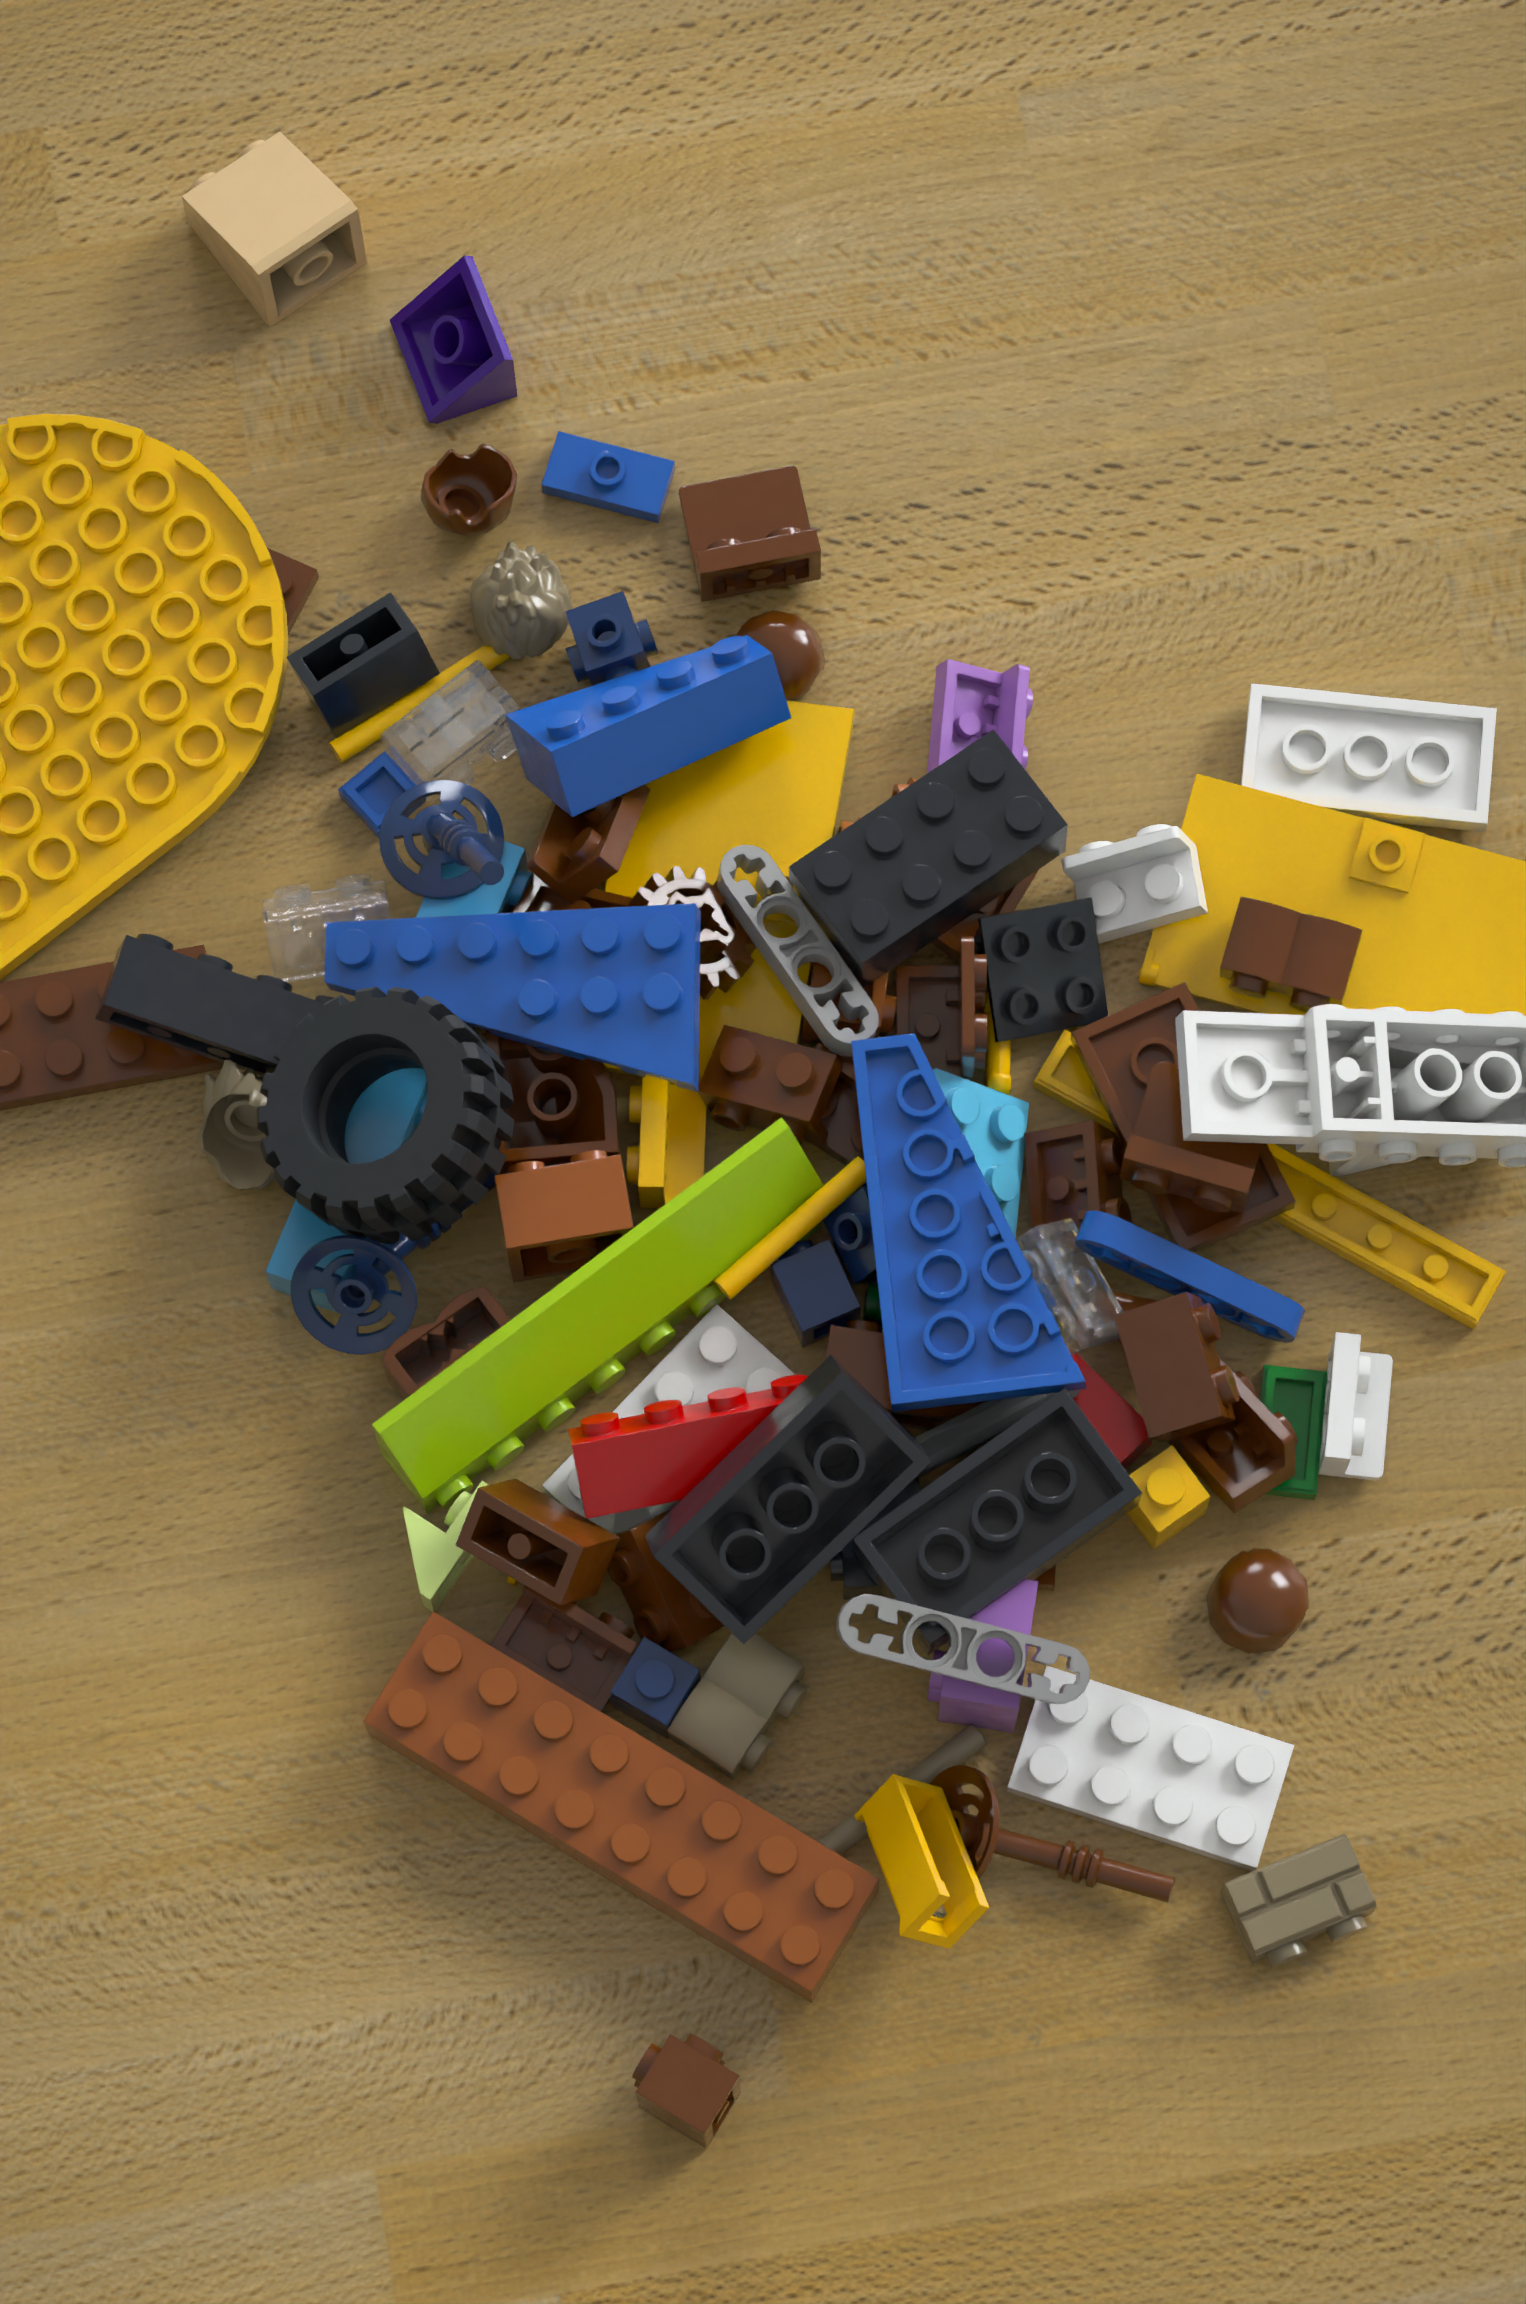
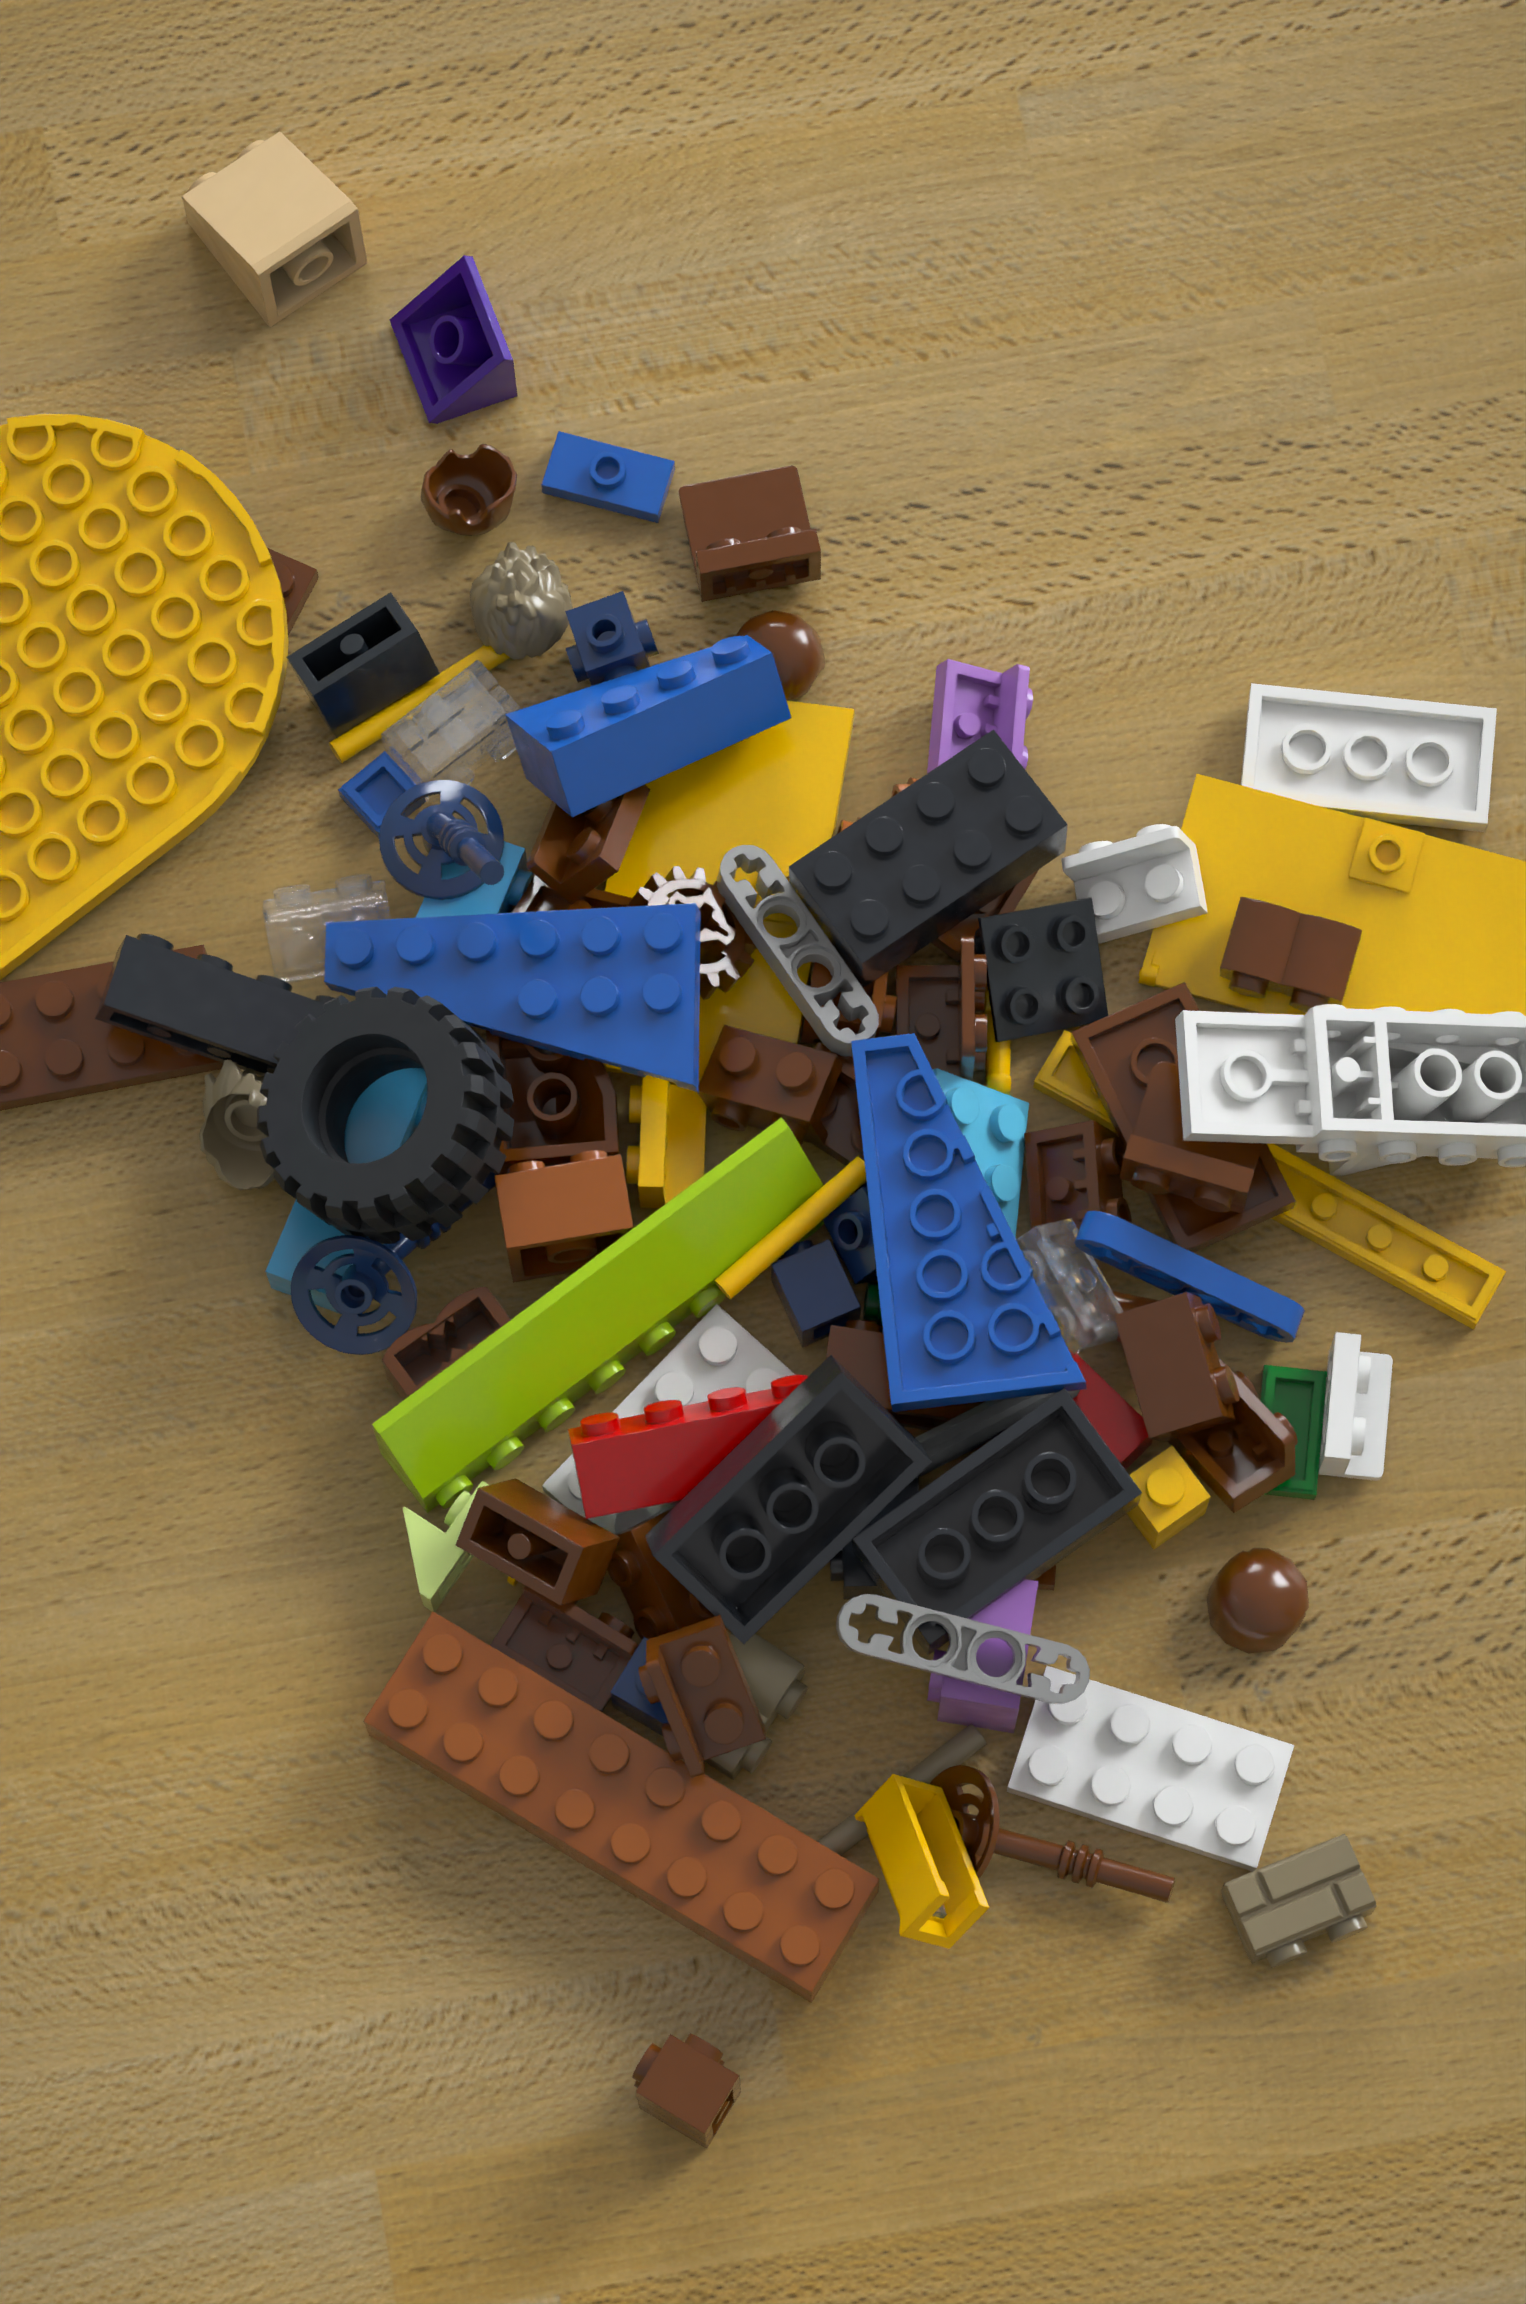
(701, 1693): none -> reddish brown bracket

